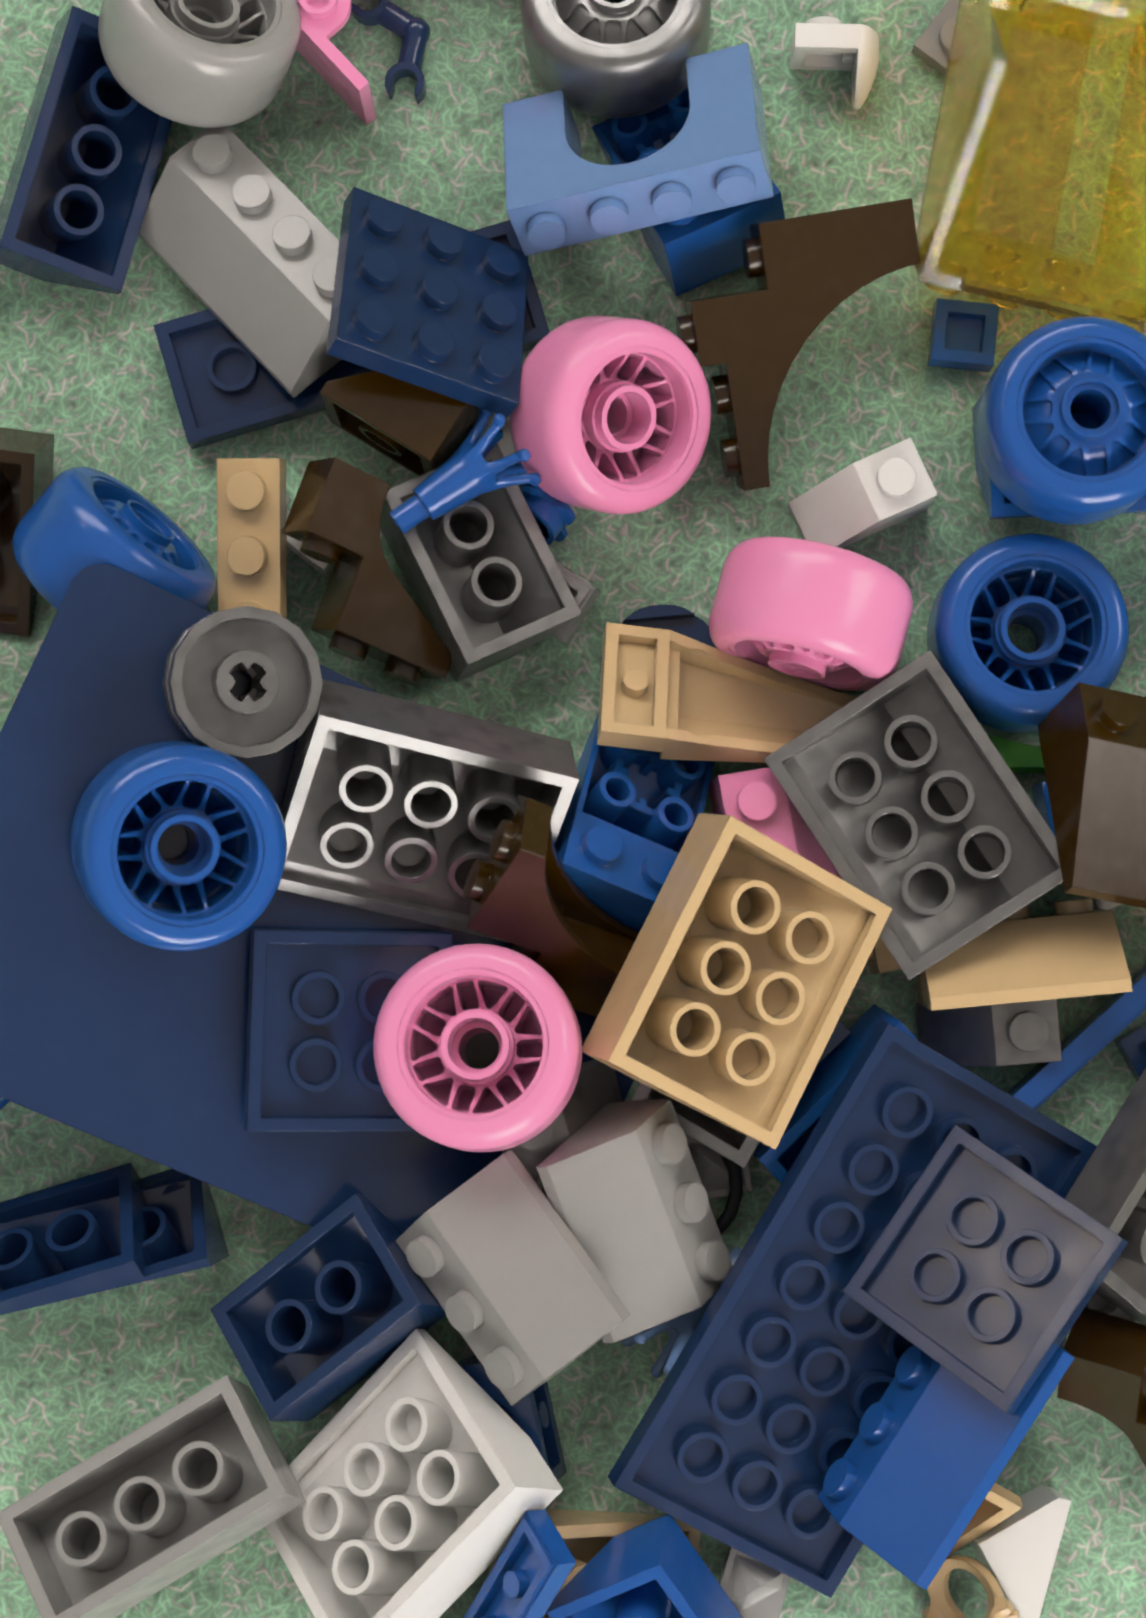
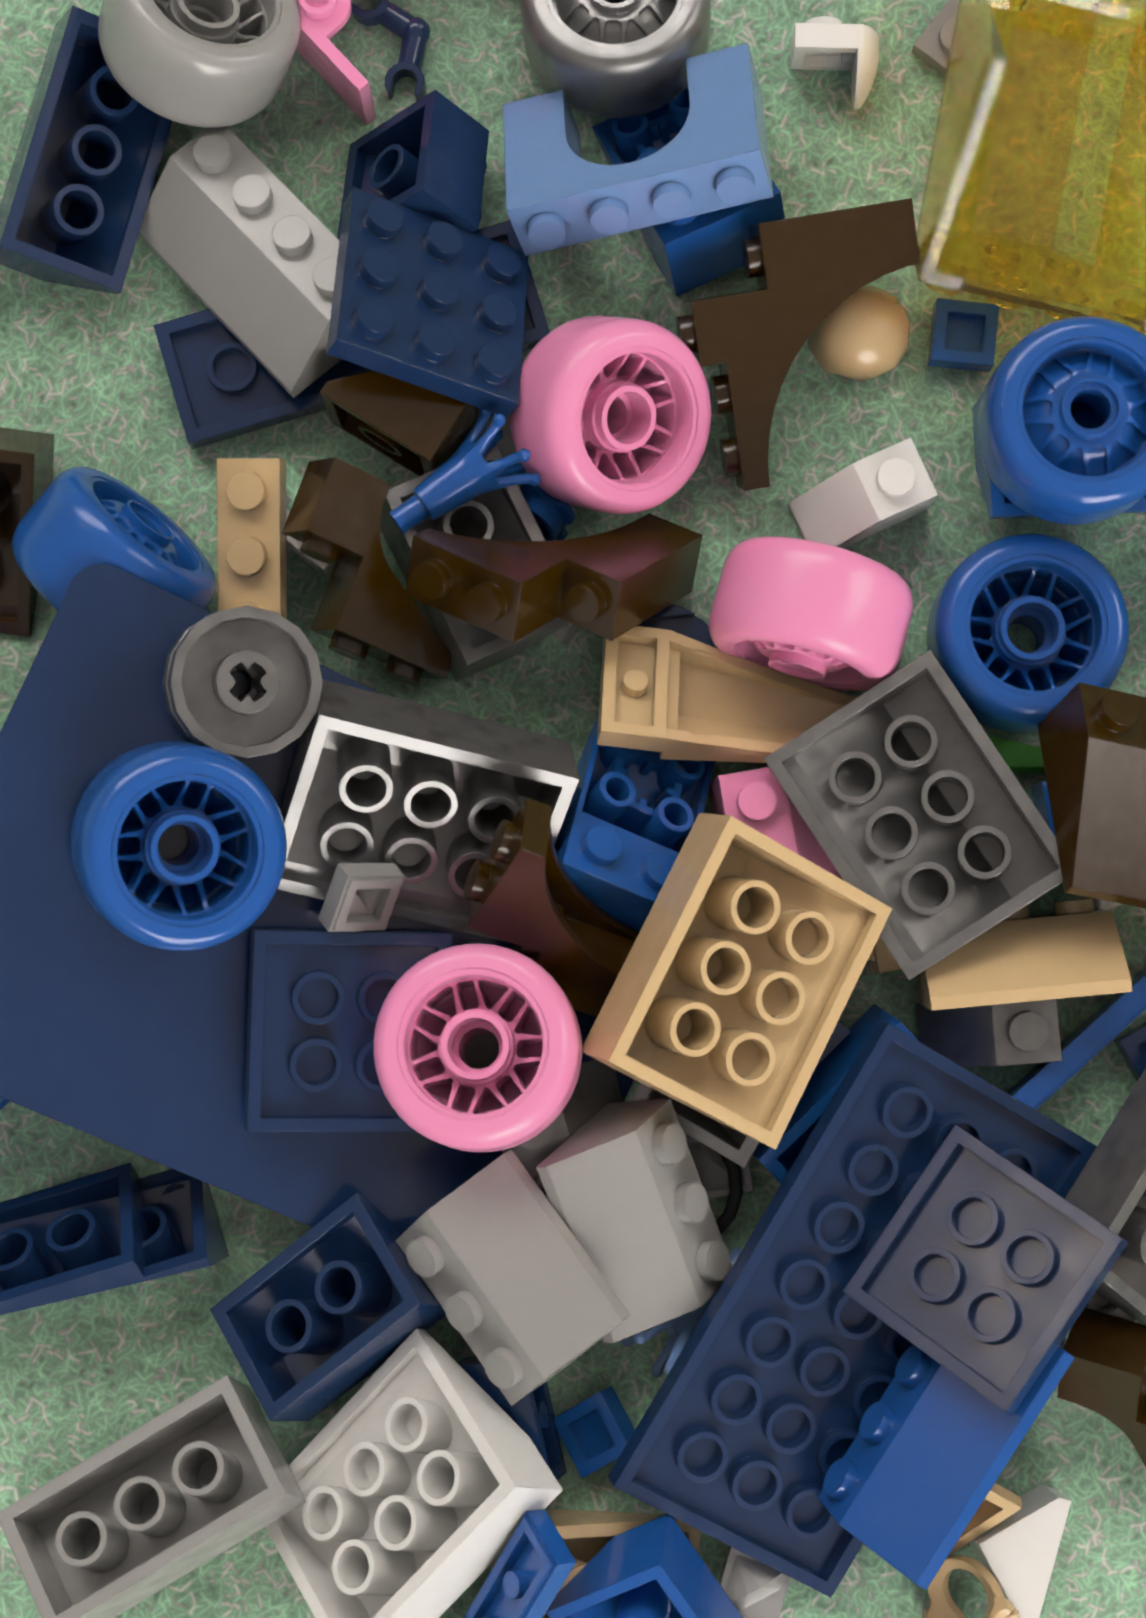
(361, 897): none -> light grey tile
(424, 160): none -> dark blue slope
(590, 581): none -> dark brown arch
(595, 1431): none -> blue plate
(862, 335): none -> tan hair

